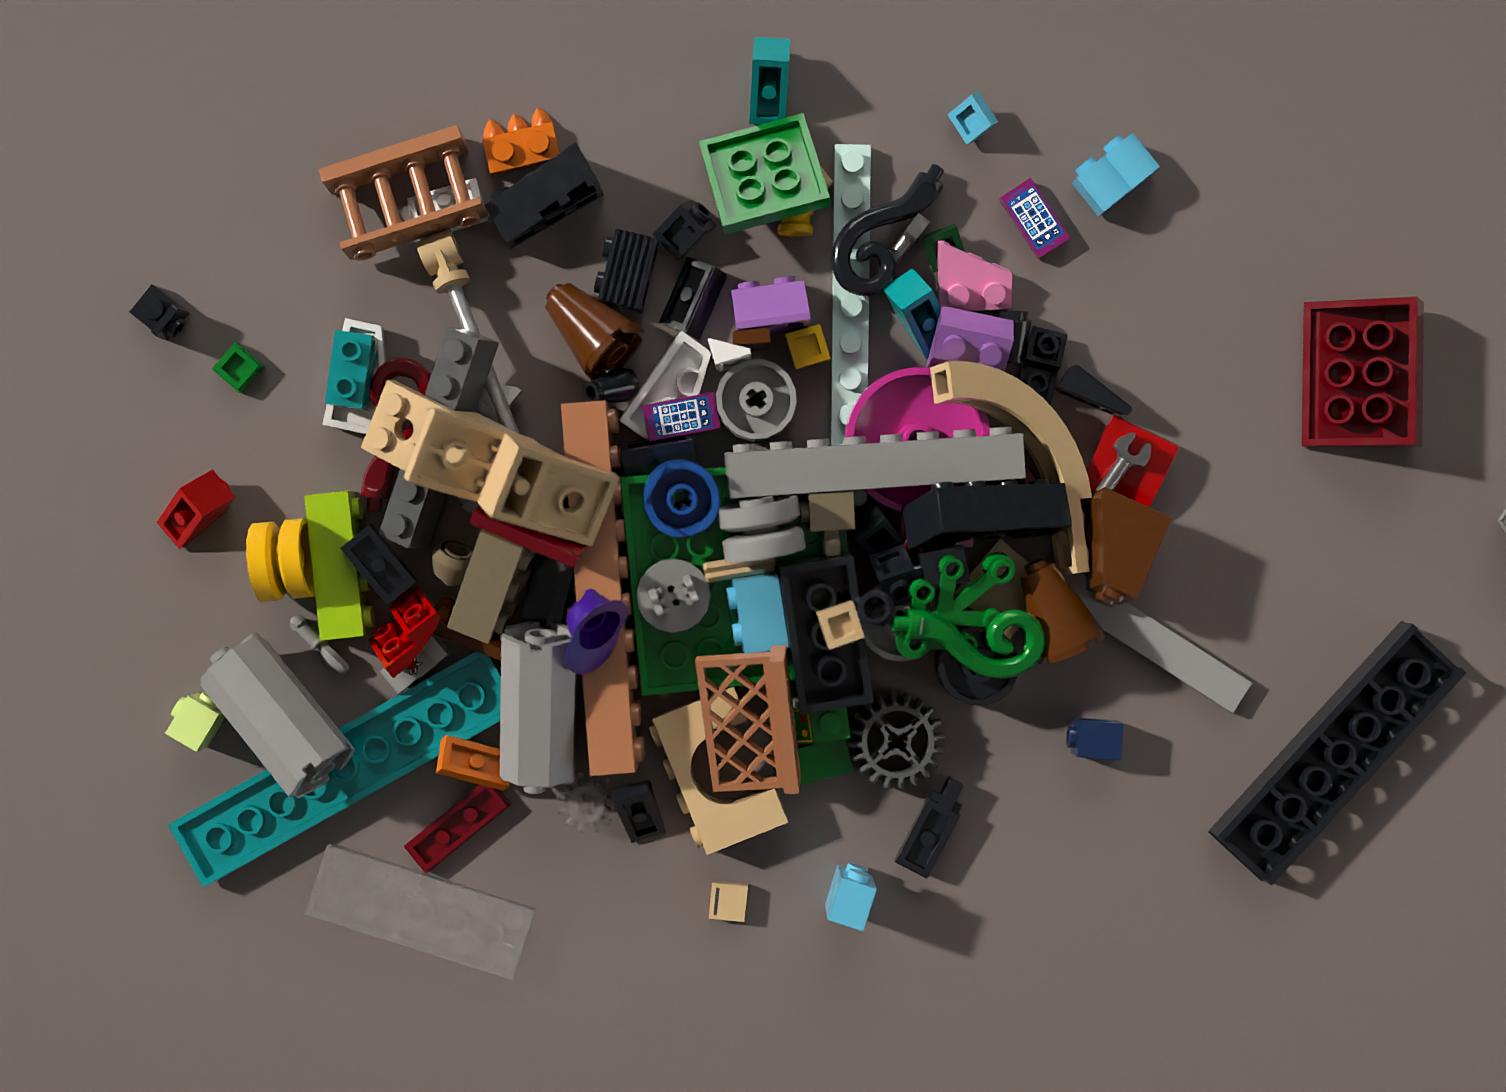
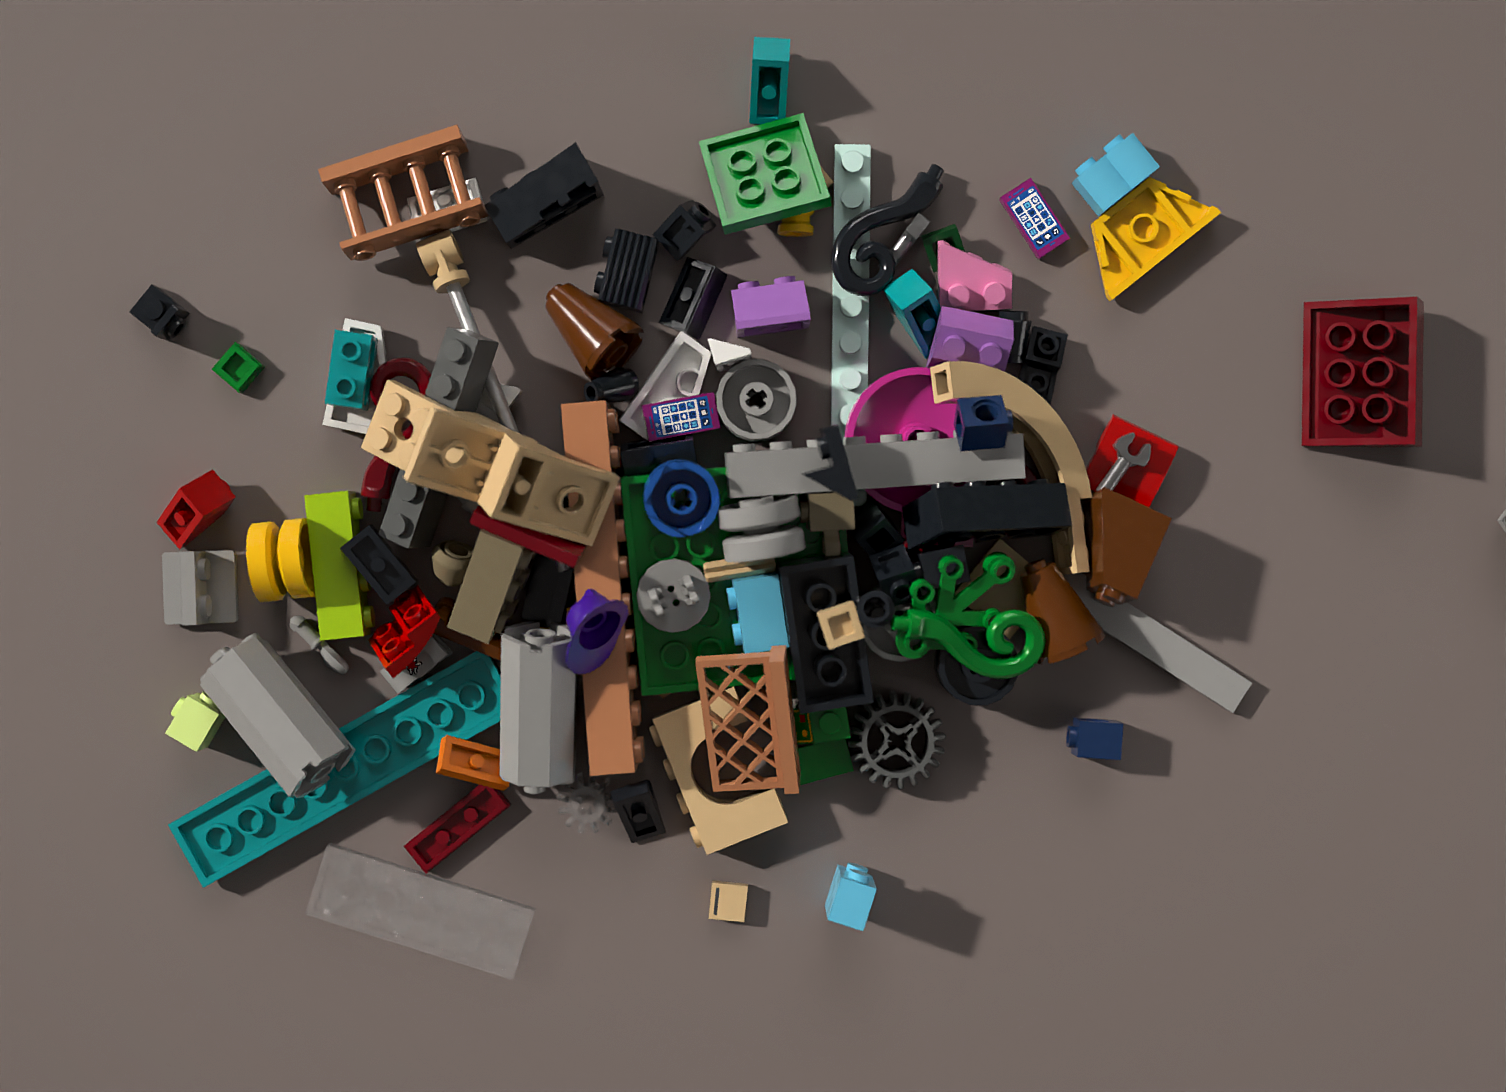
(200, 587): none -> light grey bracket
(520, 145): orange plate -> none
(755, 339): reddish brown tile -> none
(807, 347): yellow plate -> none
(837, 475): none -> black slope
(931, 829): black hinge -> none
(972, 118): medium azure plate -> none
(982, 423): none -> dark blue brick
(1087, 389): black slope -> none
(1144, 231): none -> yellow wing
(1336, 751): black tile -> none

